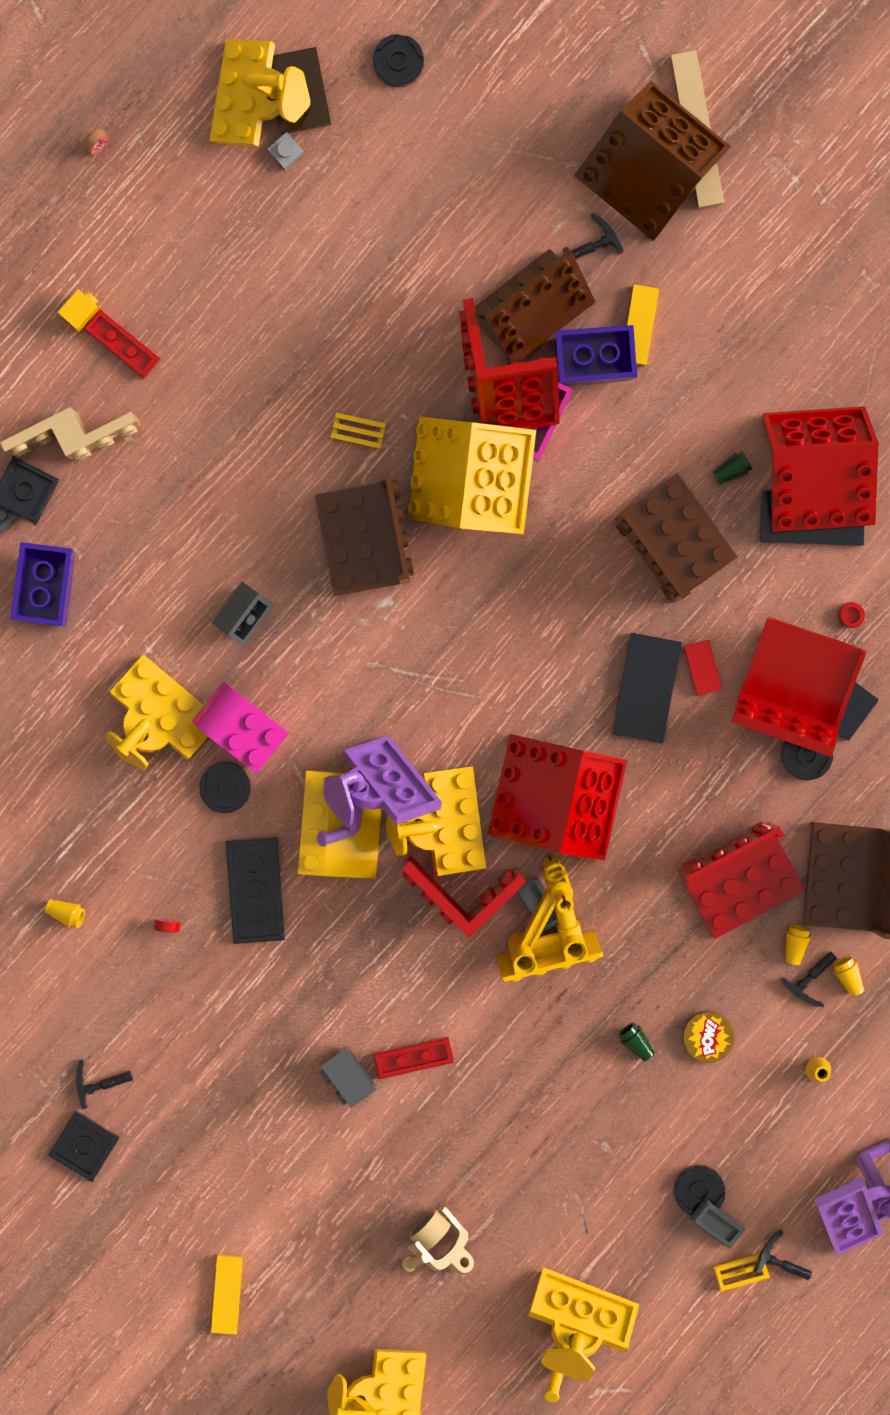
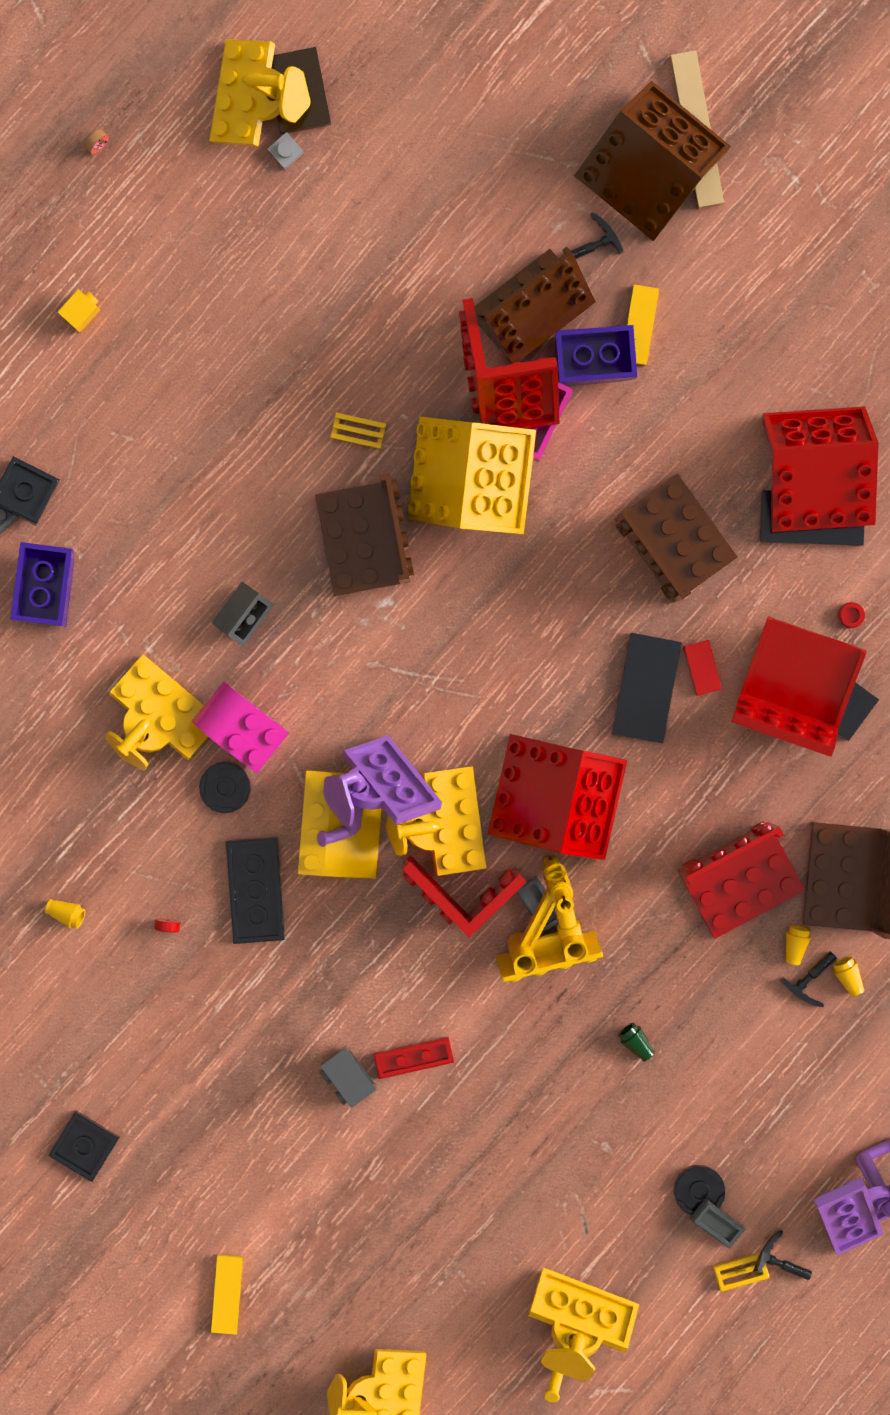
(71, 435): tan bracket -> none
(105, 1084): black piece -> none
(122, 343): red tile -> none
(398, 60): black tile -> none
(428, 1234): tan piece -> none
(708, 1036): tile -> none
(732, 468): dark green cone -> none
(804, 762): black tile -> none
(814, 1066): yellow cone -> none

